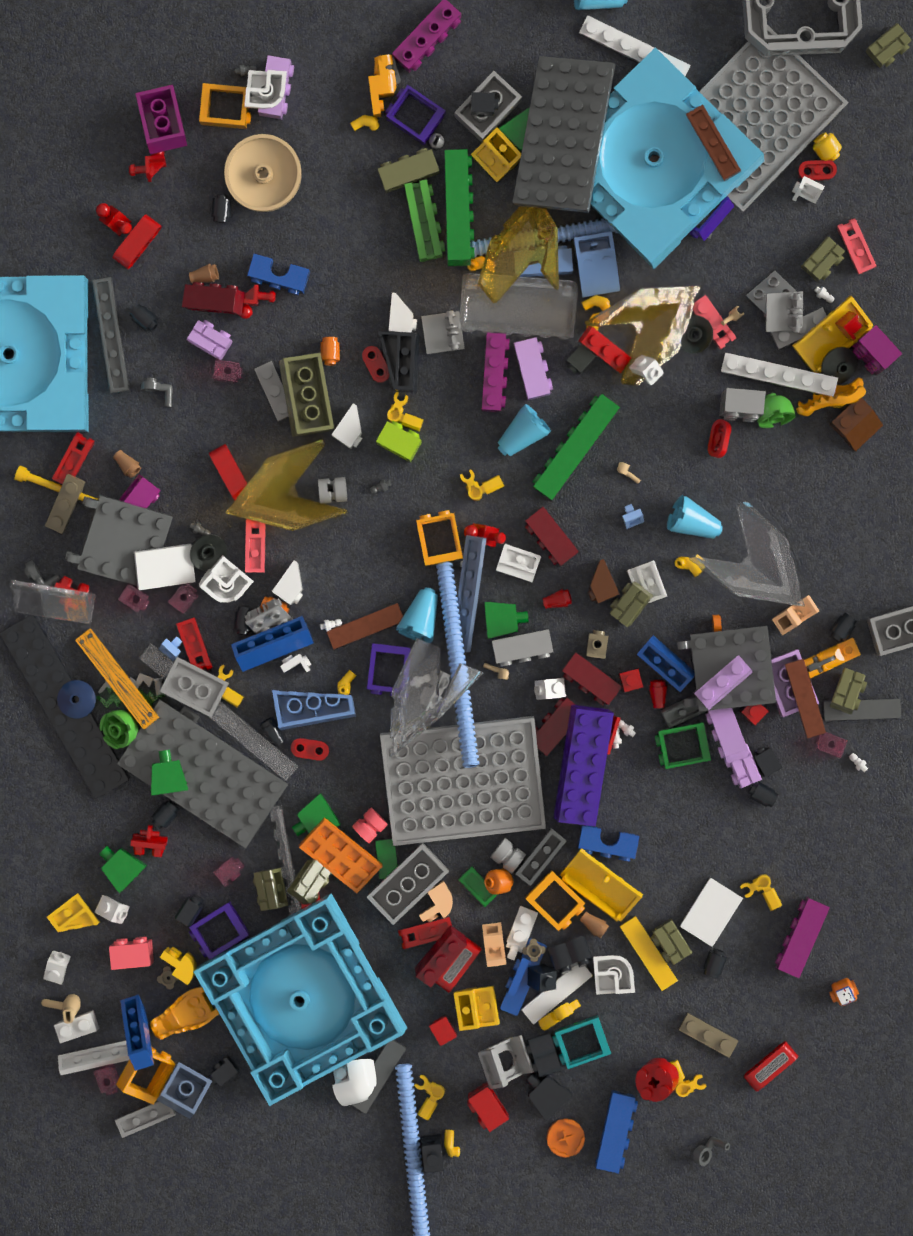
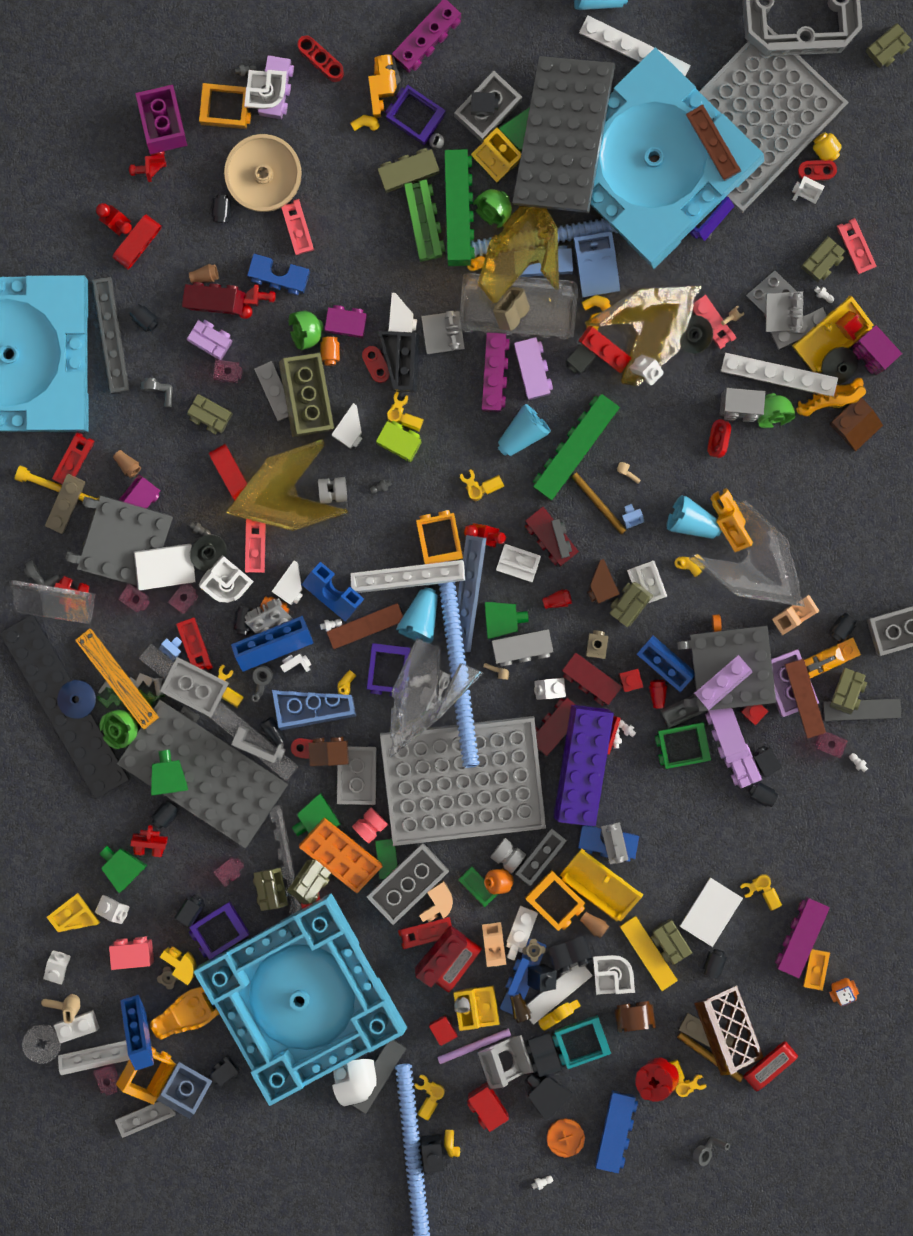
(31, 1039): none -> clear plate
(210, 414): none -> olive brick
(246, 746): none -> light grey panel
(261, 681): none -> dark grey plate
(297, 228): none -> coral plate
(306, 329): none -> bright green cylinder
(317, 50): none -> red beam
(320, 585): none -> blue arch
(329, 752): none -> reddish brown brick
(345, 322): none -> magenta brick
(358, 779): none -> light grey plate
(408, 576): none -> white plate
(462, 1005): none -> light grey hinge
(474, 1046): none -> lavender bar
(493, 207): none -> bright green cylinder
(511, 308): none -> dark tan brick
(520, 1009): none -> dark brown cone
(539, 1183): none -> white piece
(559, 531): none -> dark grey plate
(599, 504): none -> pearl gold bar
(614, 843): none -> light grey hinge
(634, 1017): none -> reddish brown brick
(704, 1052): none -> pearl gold bar
(717, 1036): none -> fence
(731, 520): none -> light orange plate
(816, 969): none -> light orange plate

